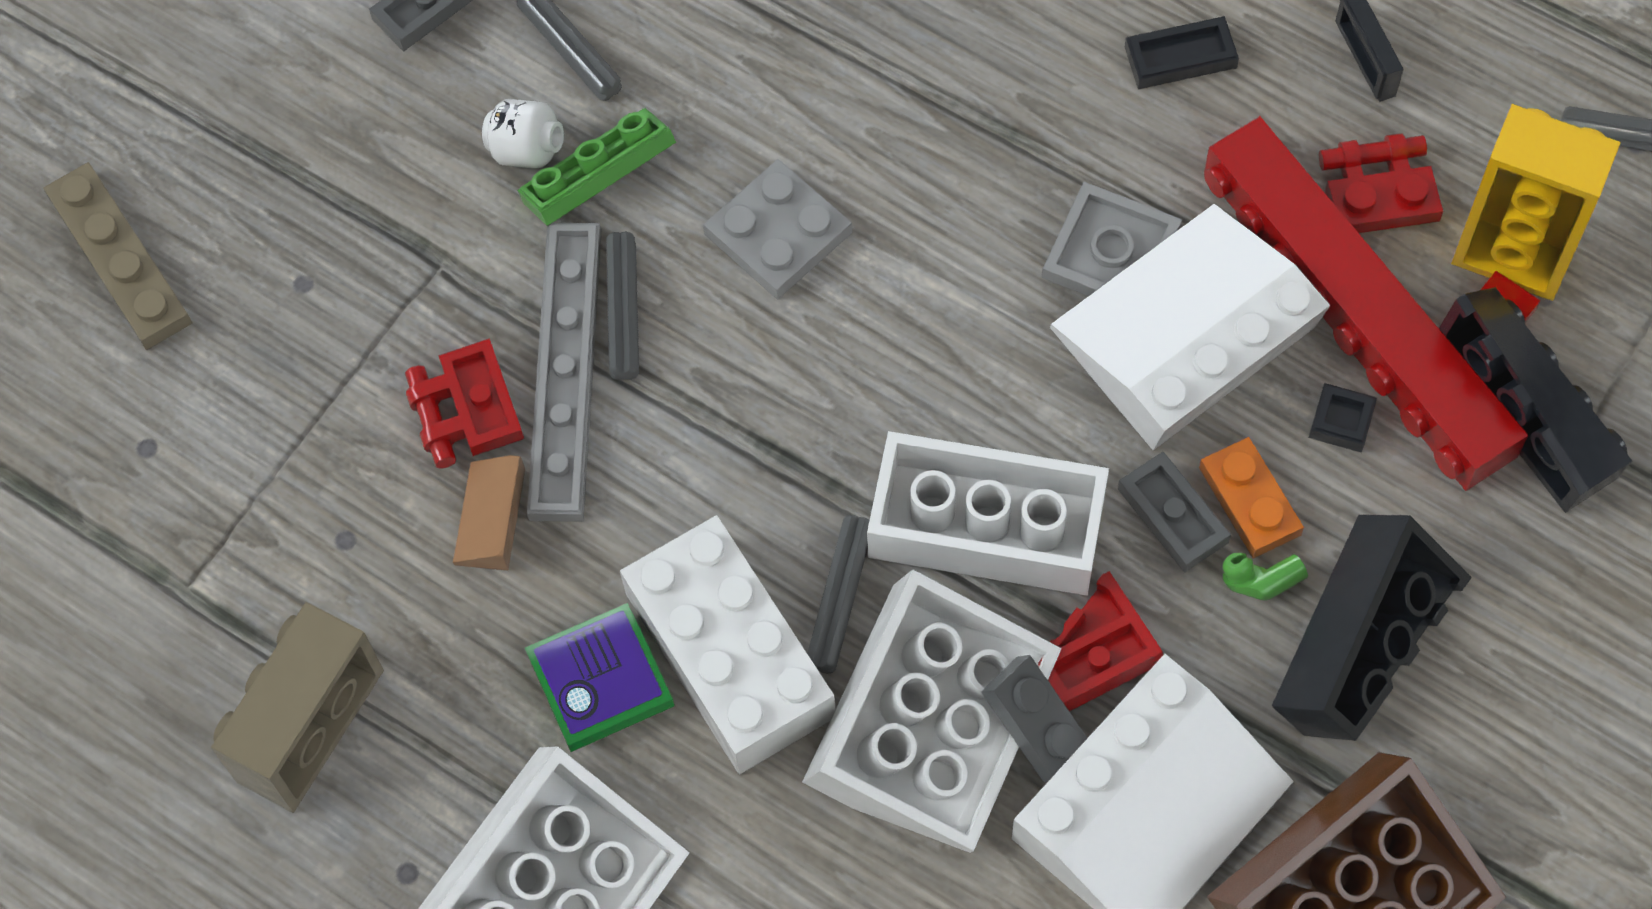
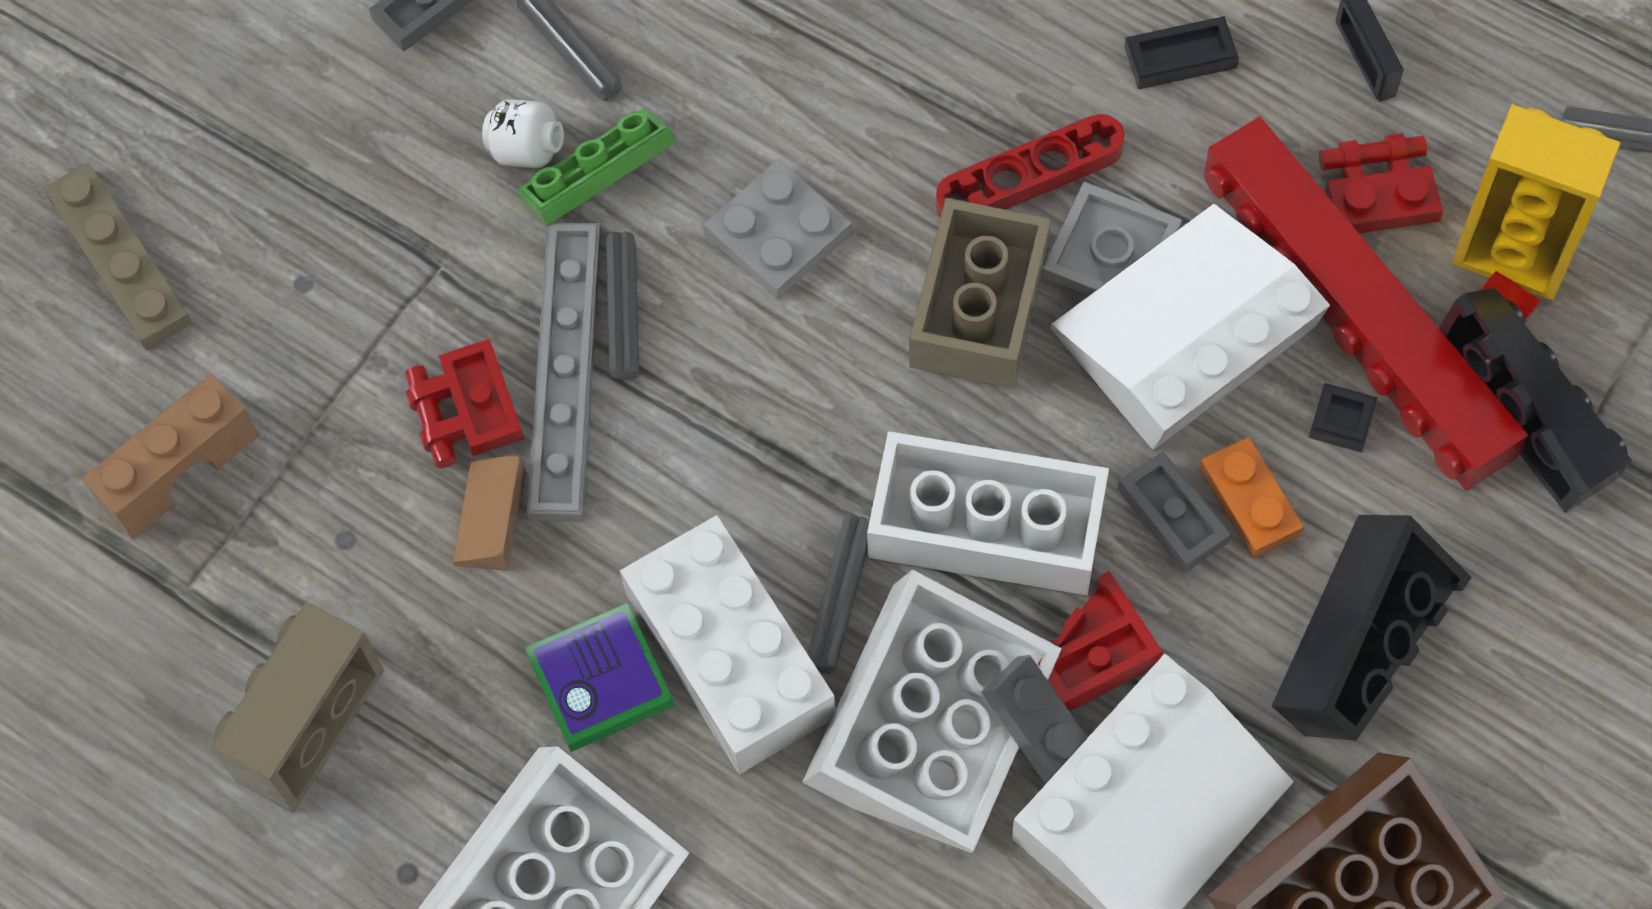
(139, 475): none -> medium nougat arch
(979, 293): none -> dark tan brick
(1034, 176): none -> red beam
(1262, 583): bright green arm -> none

